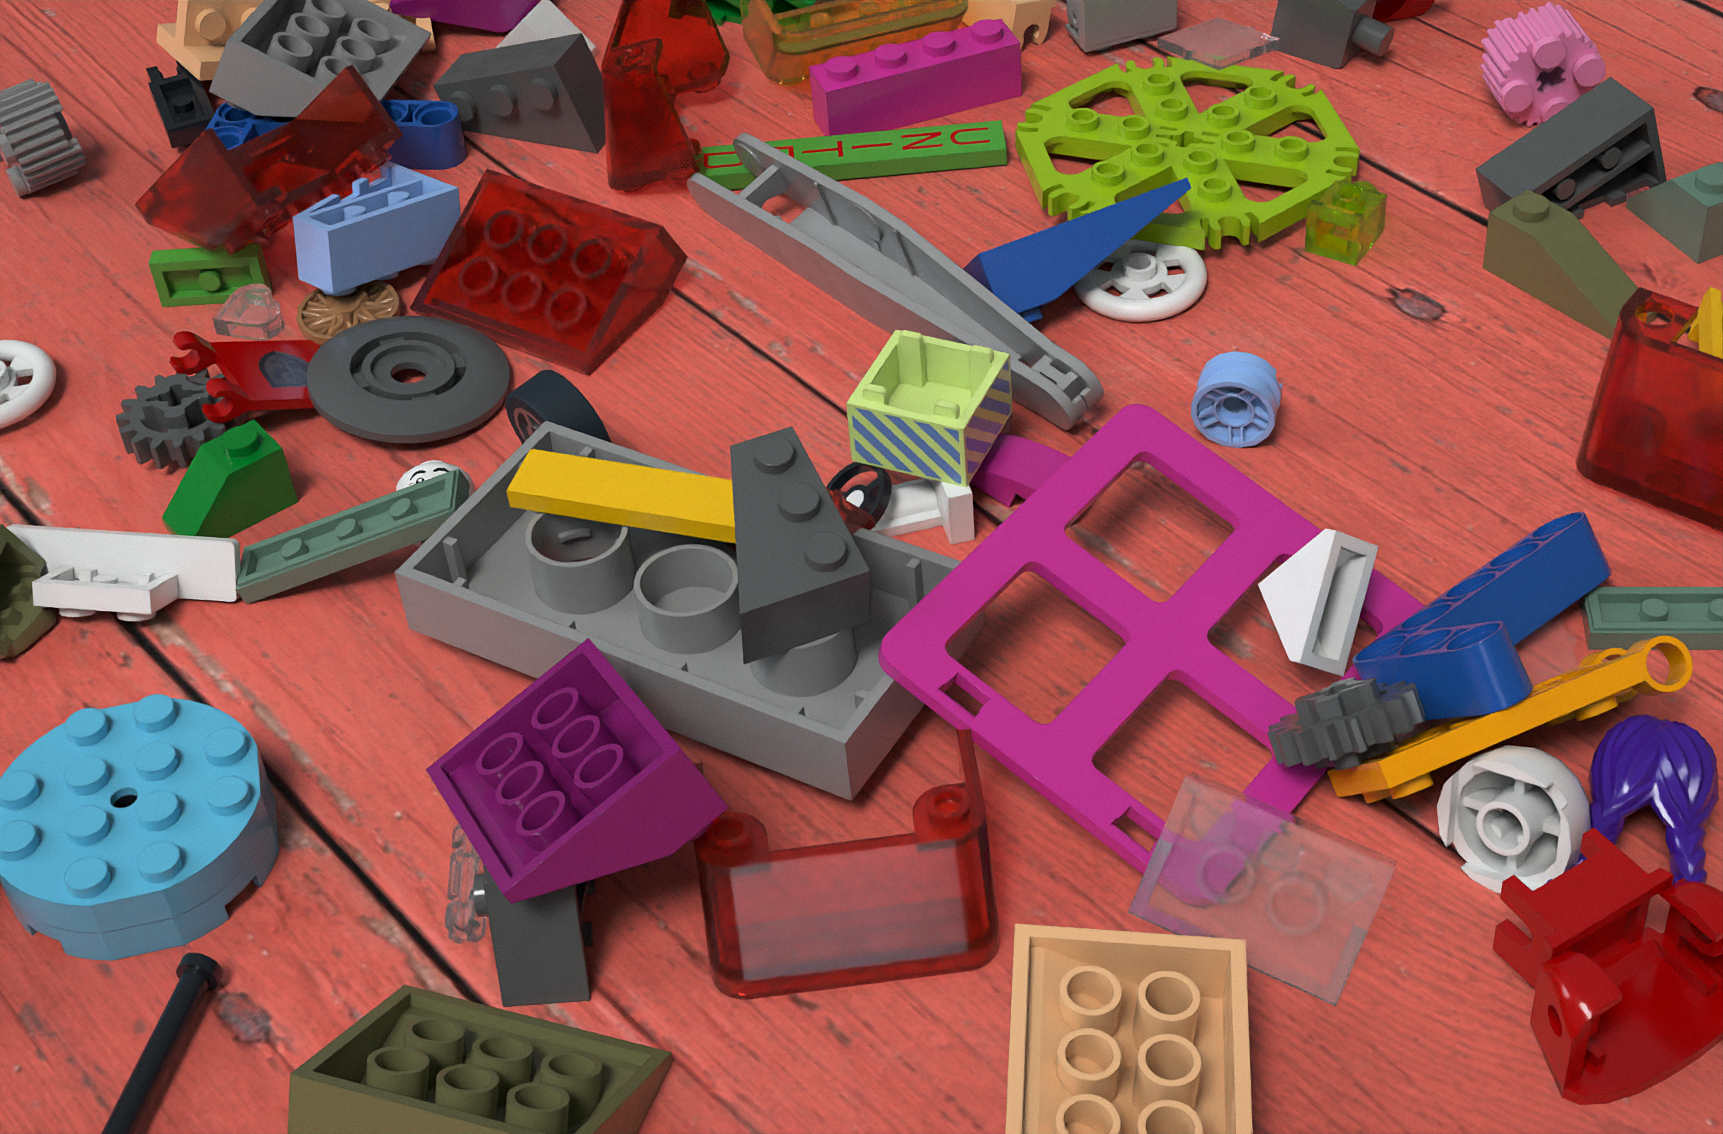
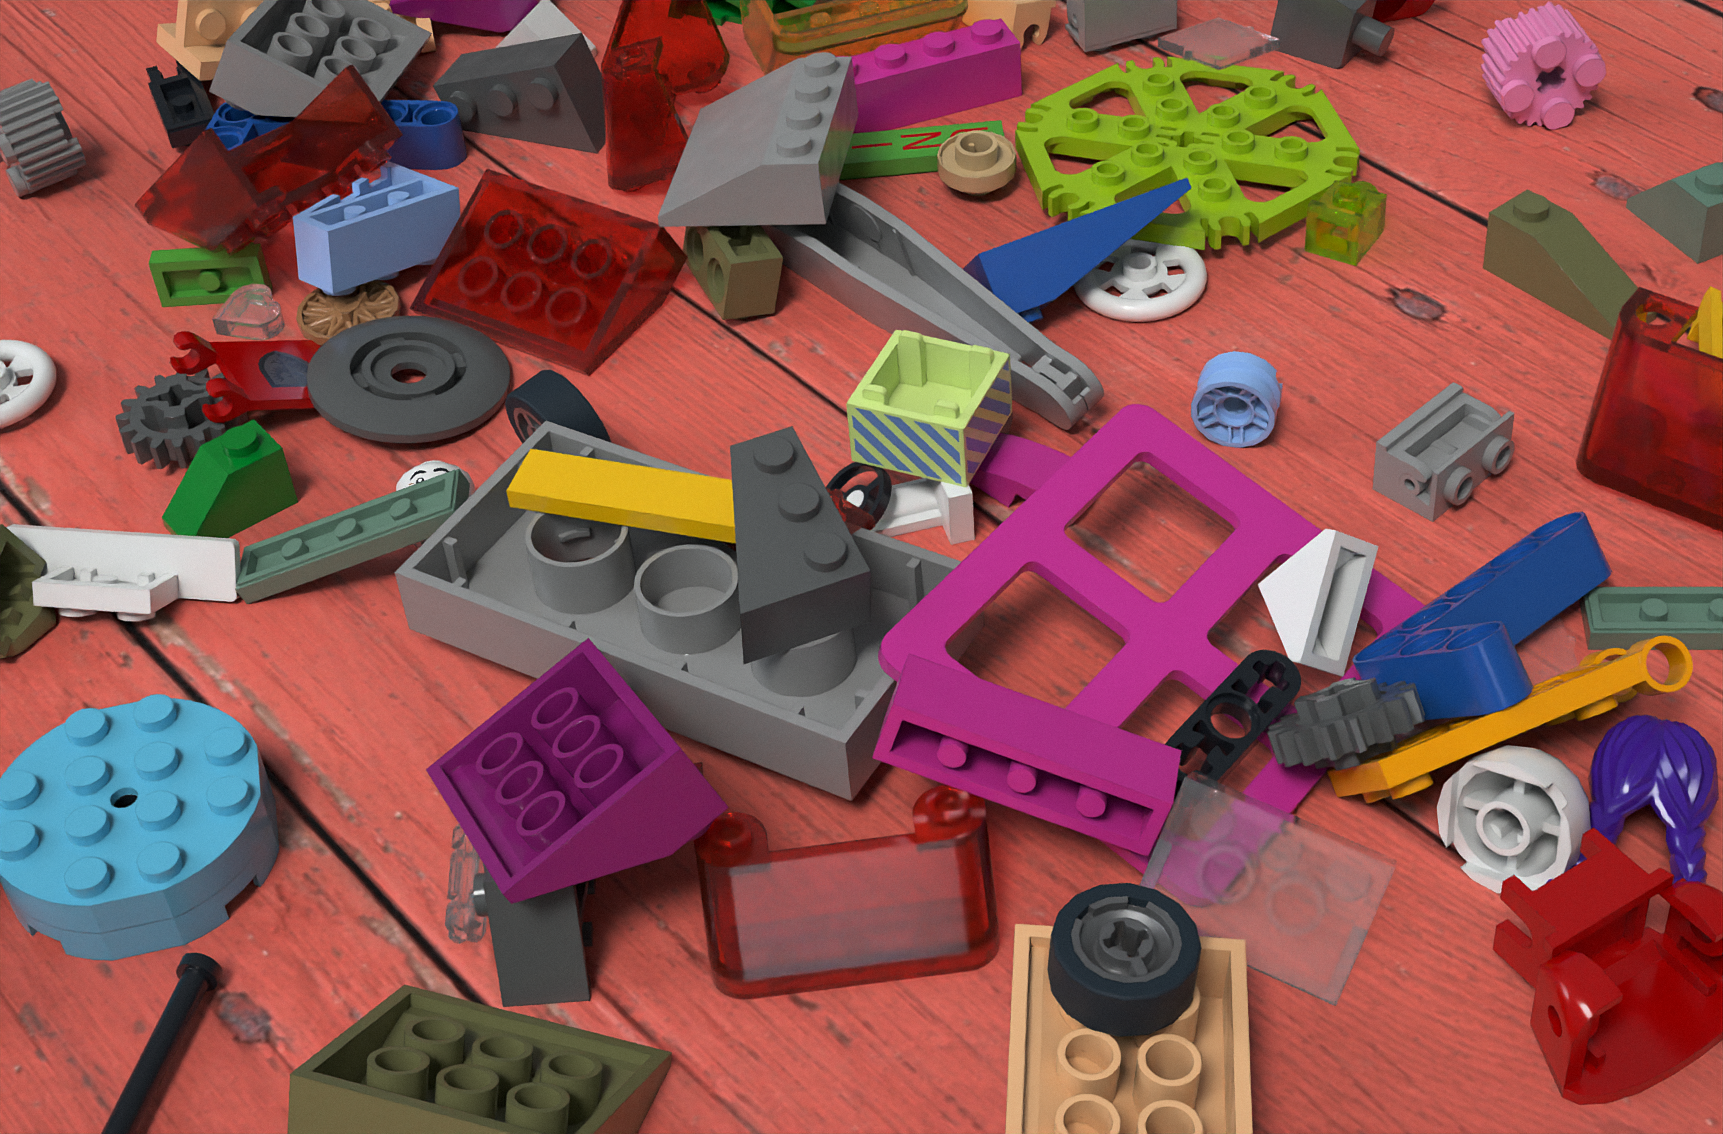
(735, 268): none -> olive brick
(768, 149): none -> light grey slope
(976, 162): none -> tan plate
(1028, 755): none -> dark pink brick
(1123, 959): none -> black wheel
(1233, 699): none -> black beam
(1442, 452): none -> light grey hinge
(1581, 154): dark grey wedge -> none

